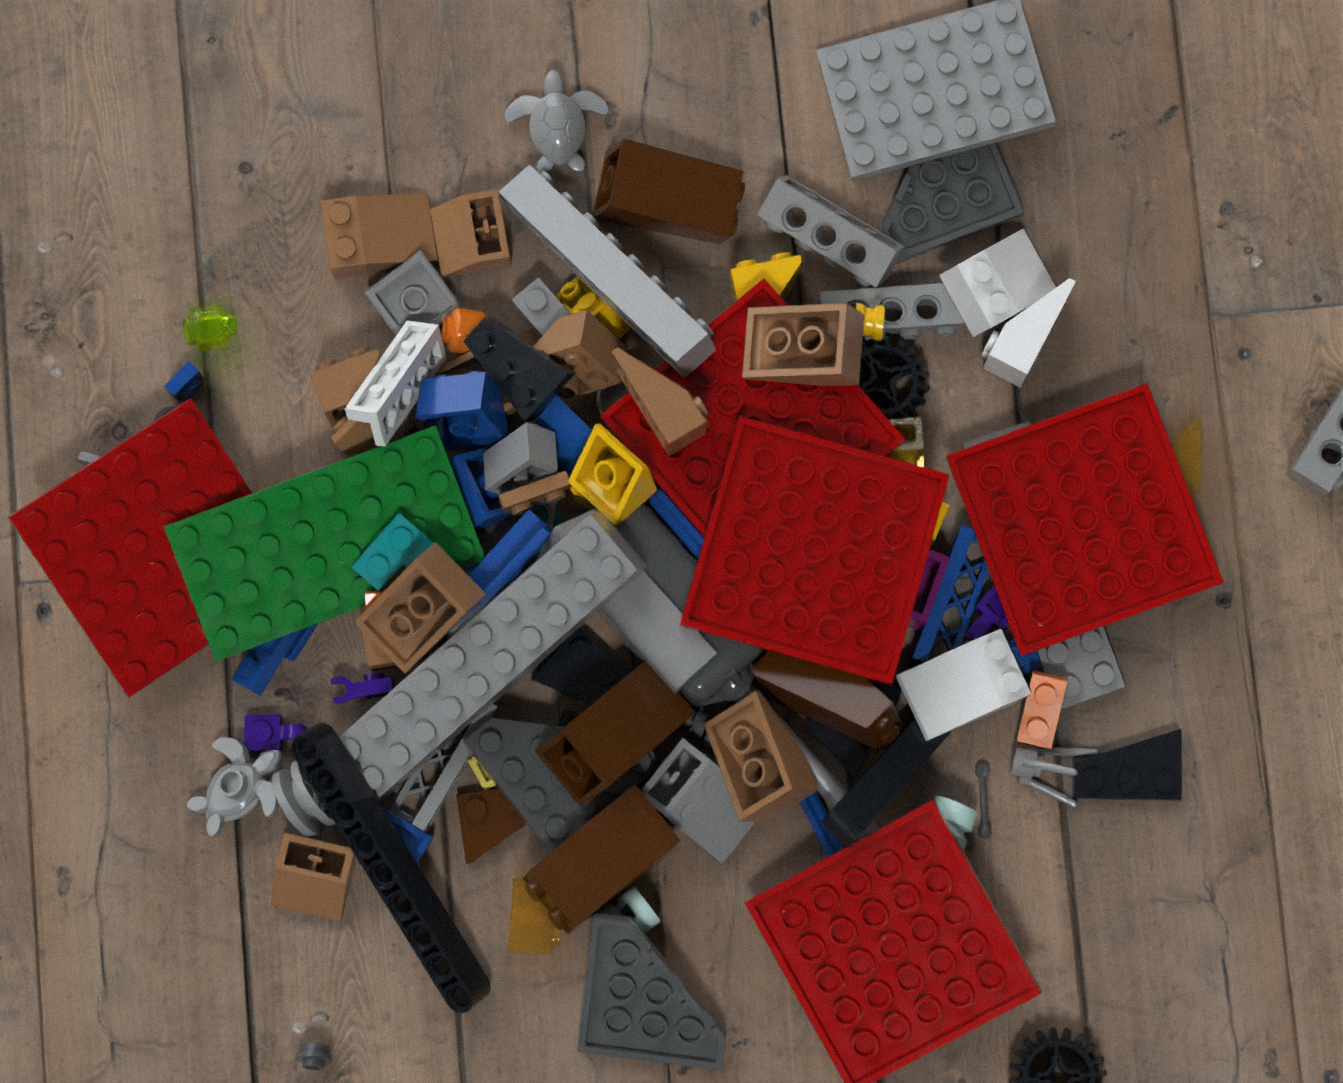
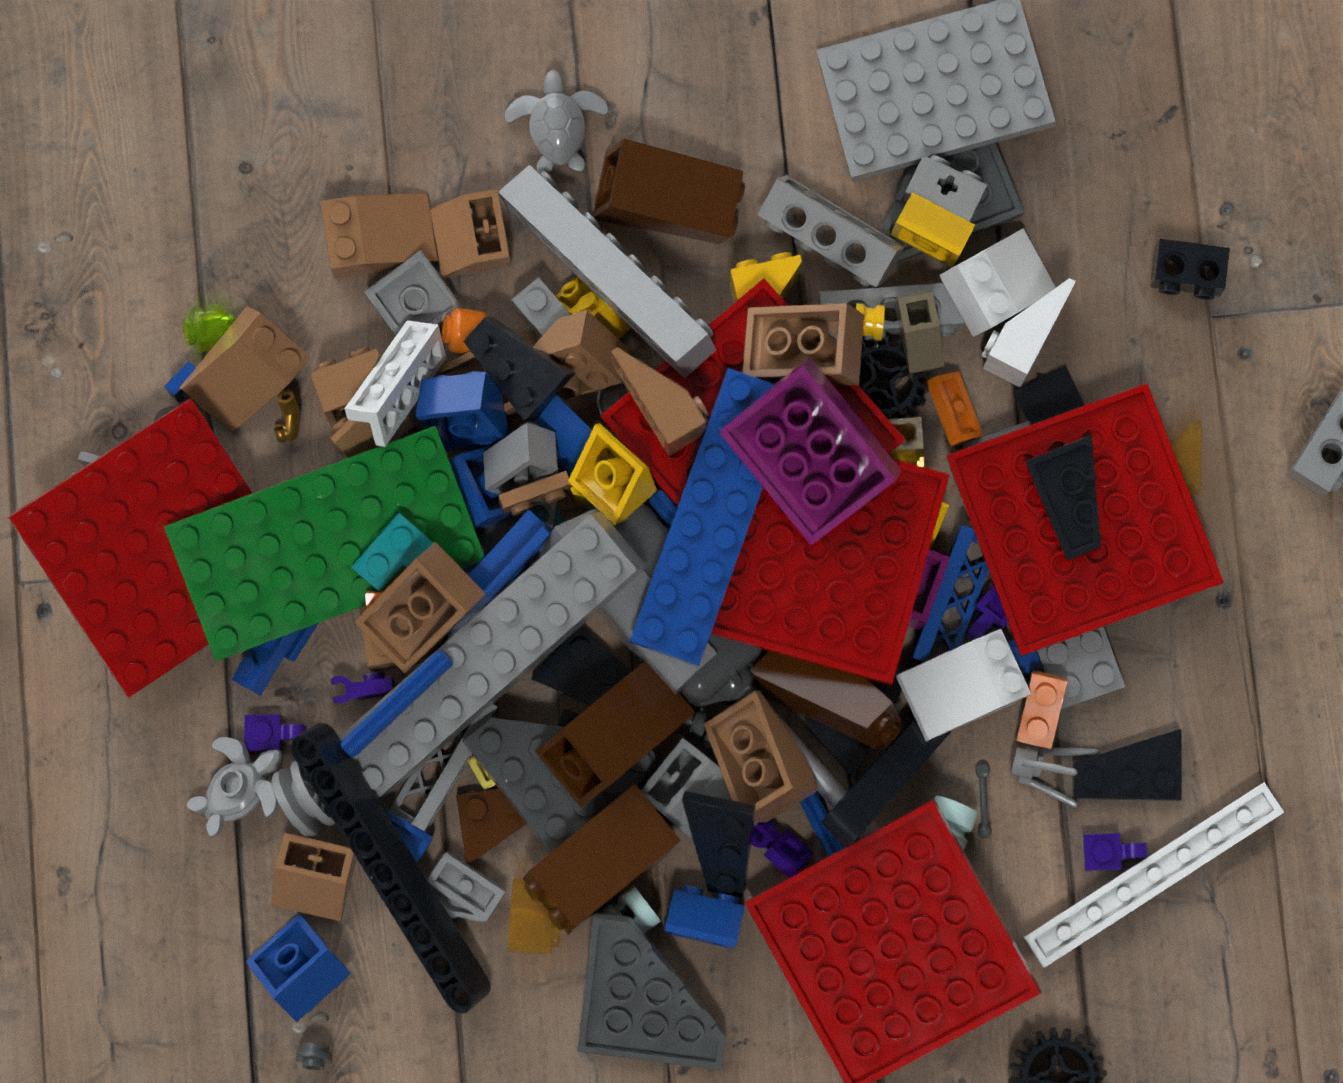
(244, 369): none -> medium nougat slope
(291, 416): none -> pearl gold arm
(298, 967): none -> blue slope
(396, 703): none -> blue axle
(465, 890): none -> light grey wing
(703, 536): none -> blue plate
(704, 917): none -> blue slope
(721, 839): none -> black wing
(783, 849): none -> dark purple plate
(810, 451): none -> magenta slope
(920, 332): none -> dark tan slope
(932, 229): none -> yellow slope
(934, 174): none -> light grey brick
(954, 408): none -> orange plate
(1048, 396): none -> black piece
(1068, 495): none -> black wing
(1105, 852): none -> dark purple plate
(1153, 875): none -> white plate
(1189, 259): none -> black brick

